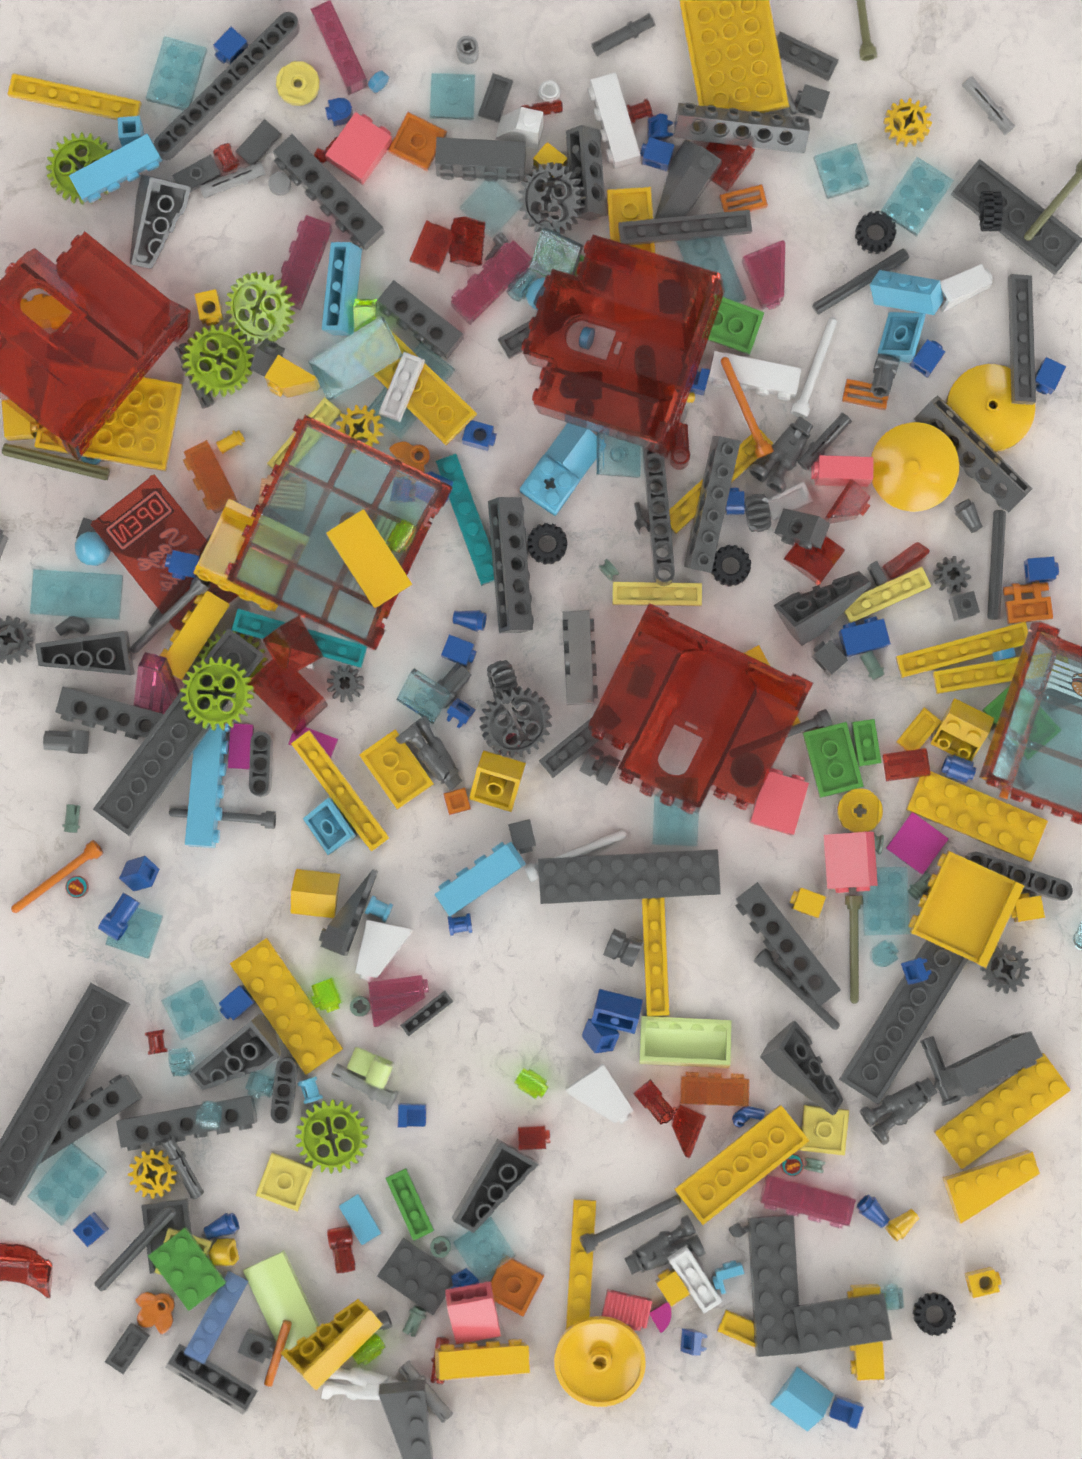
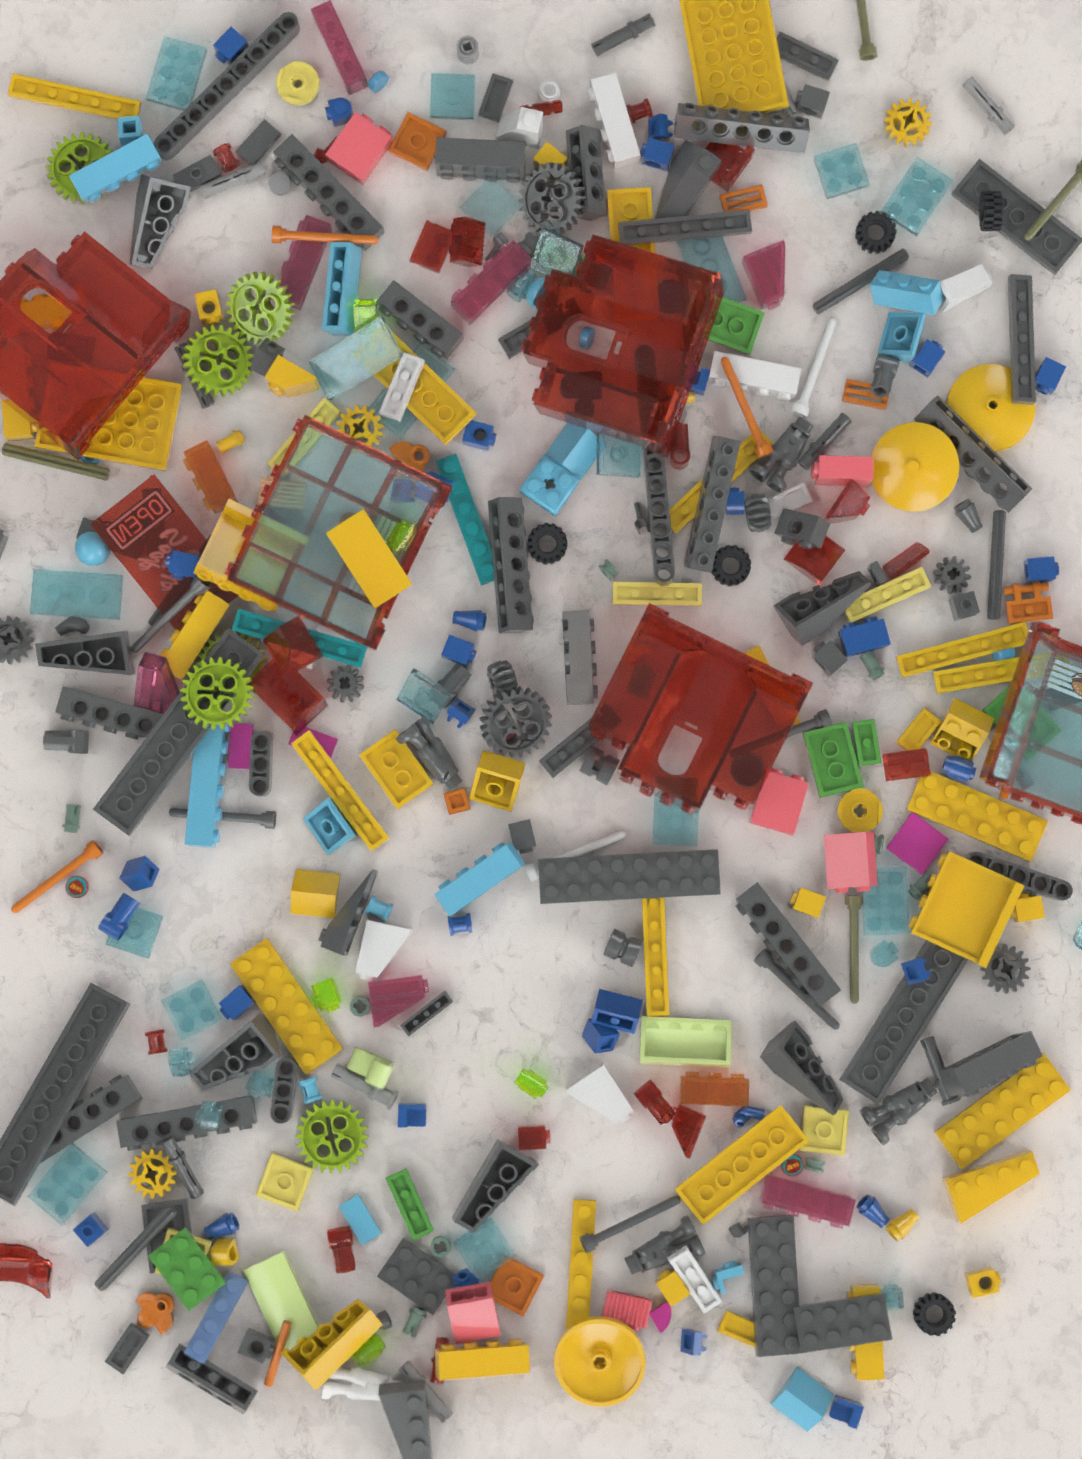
(281, 235): none -> orange piece
(529, 244): none -> dark grey wheel

